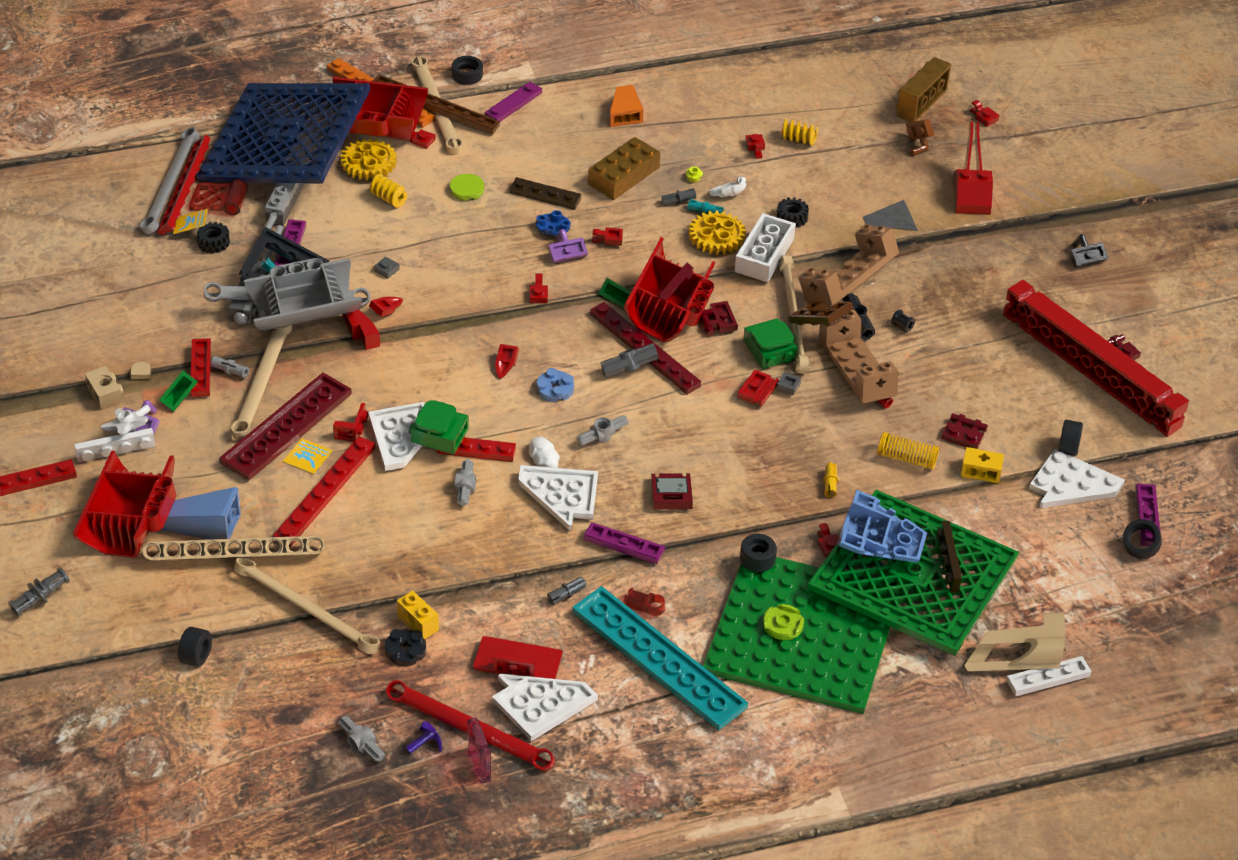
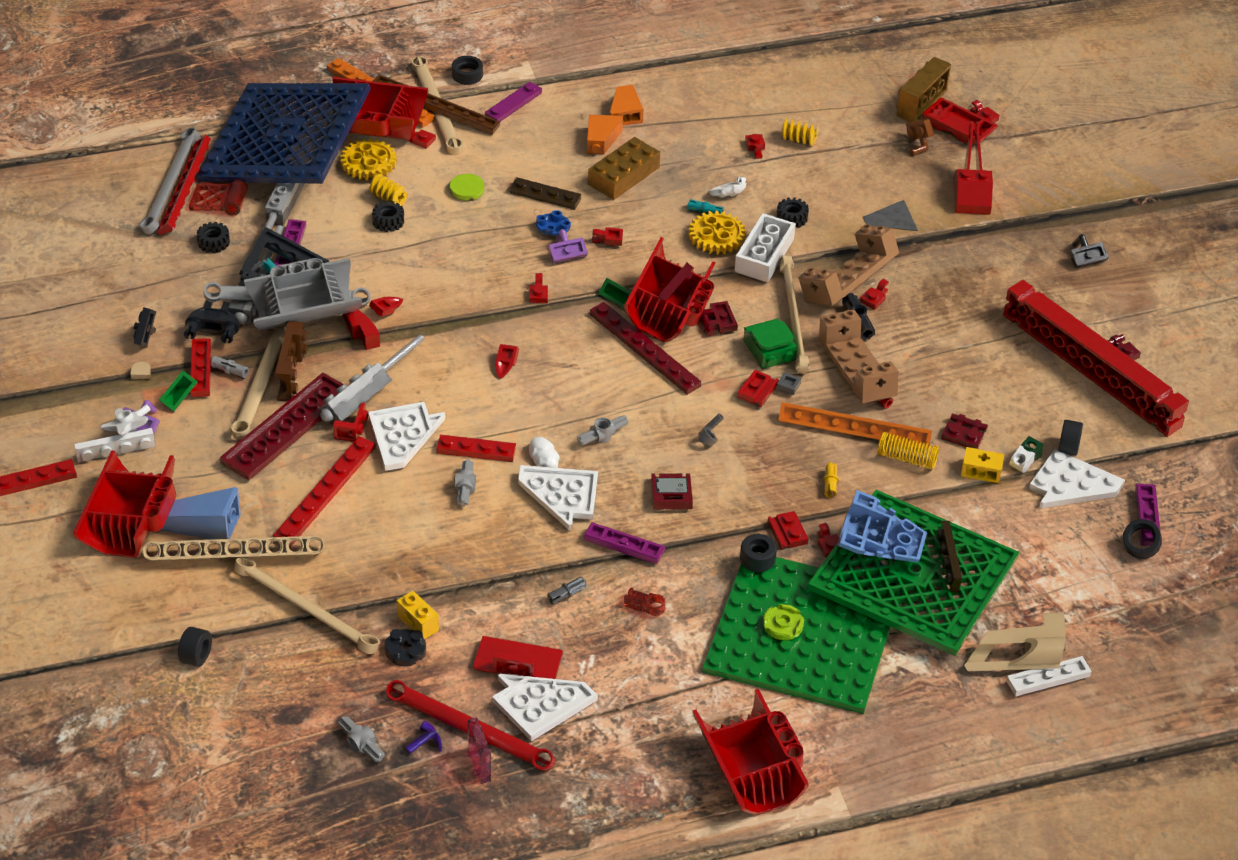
(38, 591): dark grey piece -> none
(104, 387): tan brick -> none
(144, 327): none -> black plate
(191, 221): yellow sticker -> none
(212, 320): none -> black connector
(291, 352): none -> reddish brown piece
(307, 456): yellow sticker -> none
(362, 387): none -> piece
(386, 267): dark grey plate -> none
(388, 209): none -> black tyre
(439, 427): green brick -> none
(553, 377): medium blue plate -> none
(602, 132): none -> orange slope
(629, 360): dark grey piece -> none
(660, 658): teal plate -> none
(678, 196): dark grey axle -> none
(694, 174): neon yellow plate -> none
(706, 435): none -> flat silver plate
(758, 758): none -> red panel
(788, 530): none -> red plate
(816, 313): reddish brown plate -> none
(850, 424): none -> orange plate
(875, 297): none -> red plate
(903, 320): black bush -> none
(956, 120): none -> red slope
(1026, 455): none -> white leg

